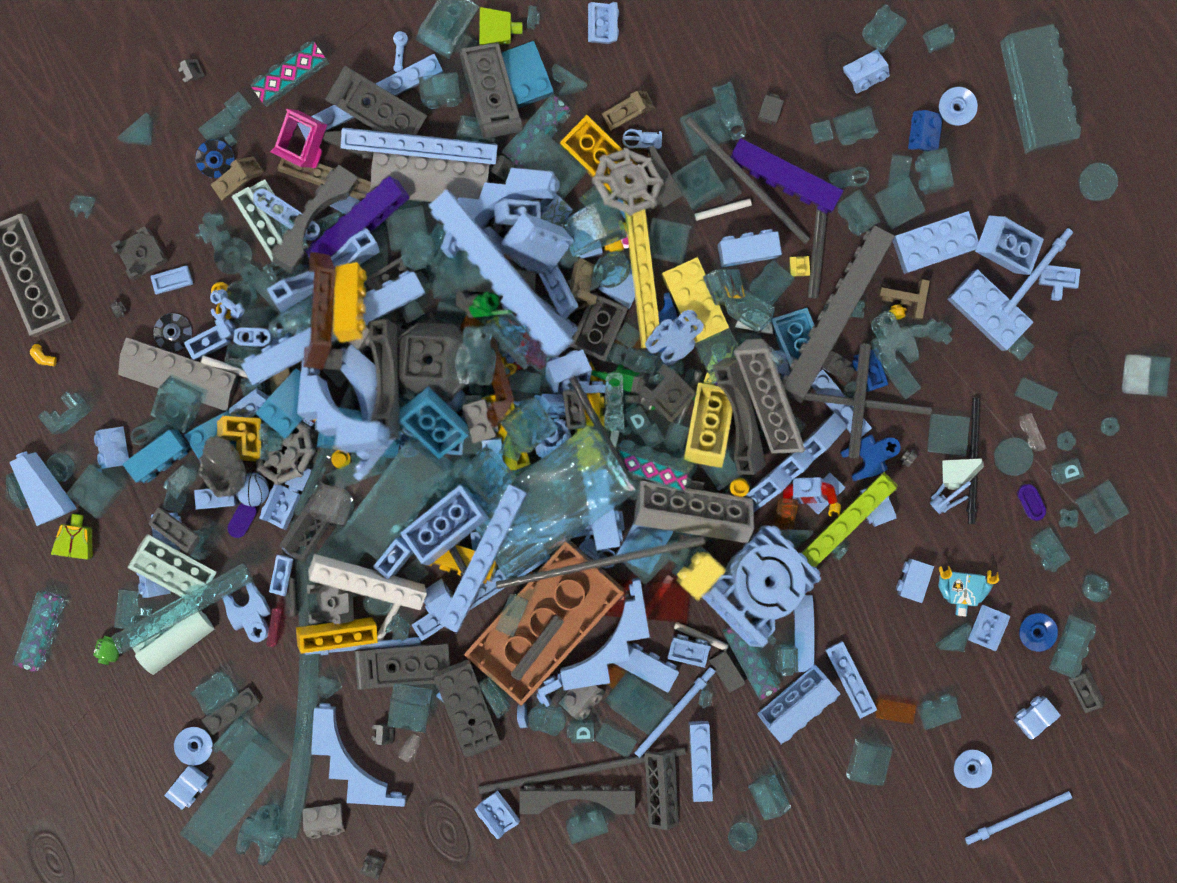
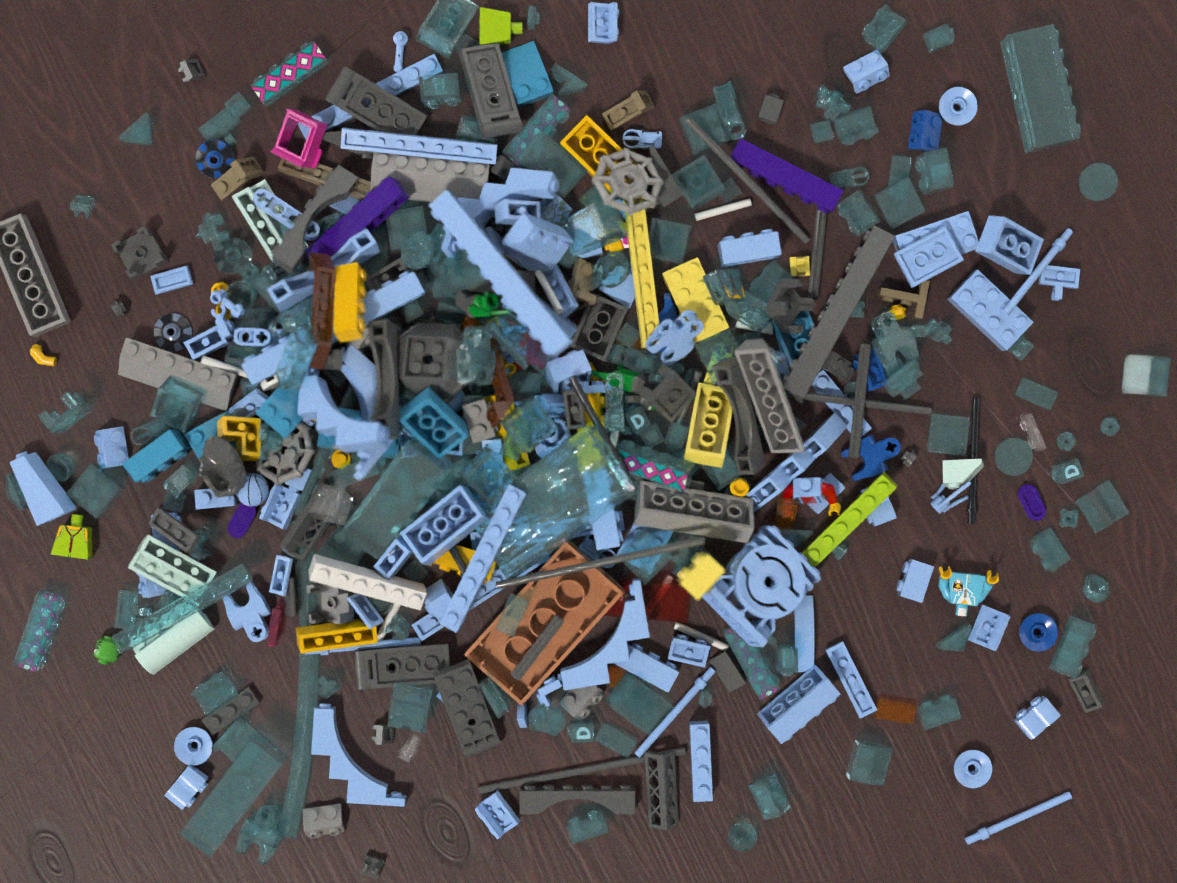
(168, 598): none -> clear light blue tile
(270, 385): none -> white tile
(296, 358): none -> clear light blue brick
(365, 610): none -> light blue slope
(549, 292): none -> white bar
(786, 304): none -> dark grey panel
(832, 101): none -> clear light blue plate
(902, 377): none -> clear light blue bracket
(928, 257): none -> light blue tile

